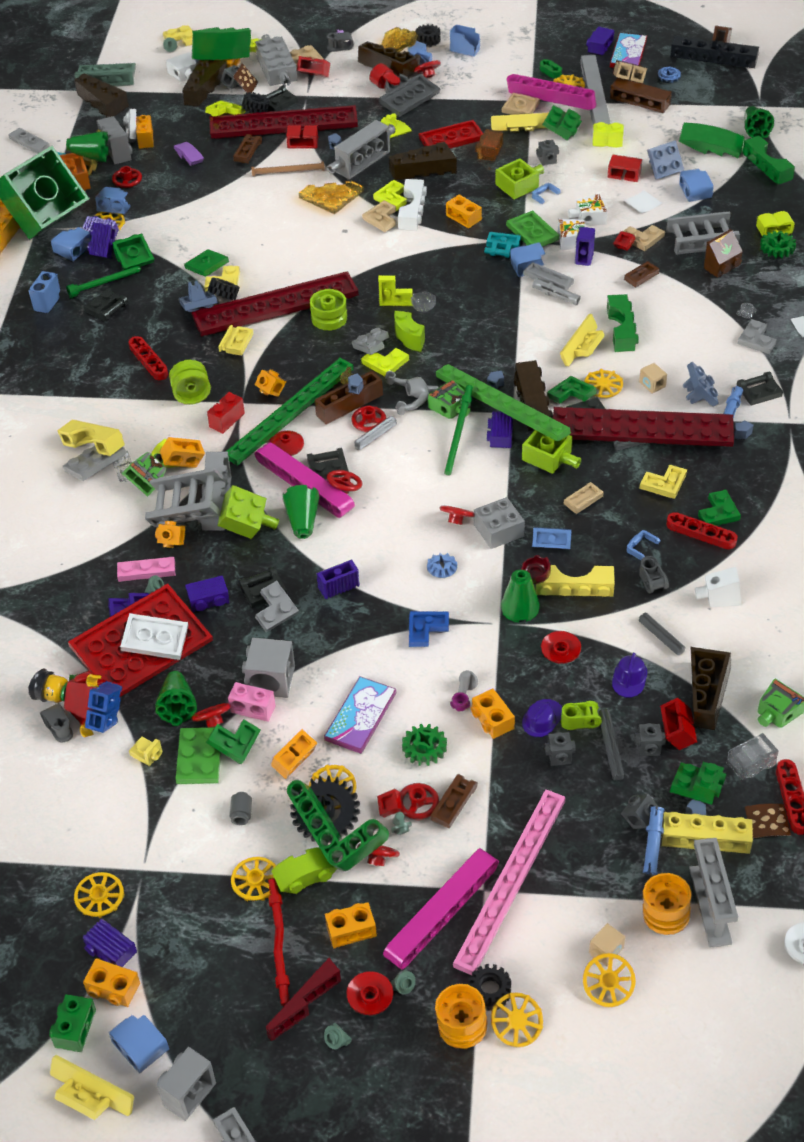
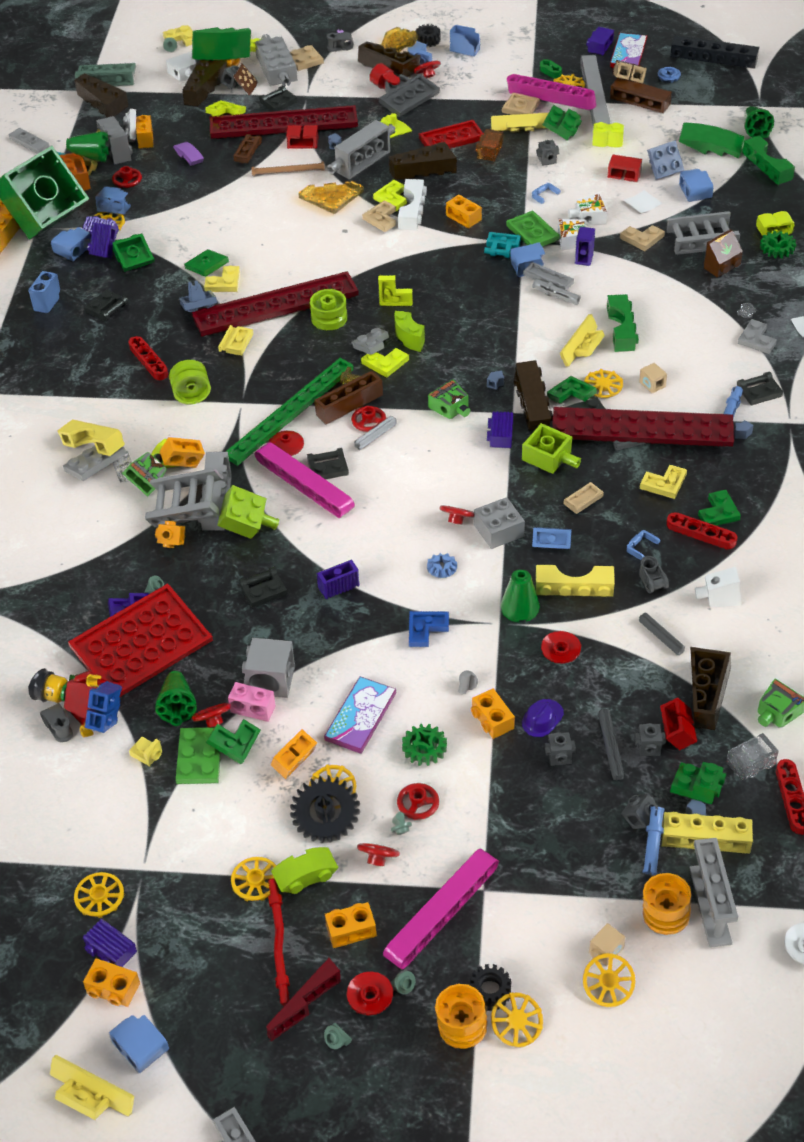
(72, 1023): green brick -> none
(73, 290): green piece -> none
(145, 569): bright pink plate -> none
(154, 636): white plate -> none
(186, 1083): light grey brick -> none
(207, 593): dark purple brick -> none
(223, 288): black tyre -> none
(226, 413): red piece -> none
(240, 808): dark grey brick -> none
(255, 103): black tyre -> none
(270, 383): light orange brick -> none
(280, 607): light grey plate -> none
(301, 509): green cone -> none
(313, 66): red piece -> none
(327, 830): green beam -> none
(344, 483): red piece -> none
(355, 383): sand blue piece -> none
(389, 803): red plate -> none
(414, 387): light grey piece -> none
(423, 301): clear hair -> none
(453, 801): reddish brown plate -> none
(460, 697): magenta plate -> none
(465, 403): green bar -> none
(505, 403): bright green plate -> none
(509, 883): bright pink plate -> none
(518, 178): lime brick -> none
(538, 568): dark red hair -> none
(579, 715): lime piece -> none
(624, 240): red plate -> none
(629, 676): dark purple piece -> none
(641, 274): reddish brown plate -> none
(701, 385): sand blue plate -> none
(722, 33): reddish brown window -> none
(768, 820): reddish brown sticker -> none

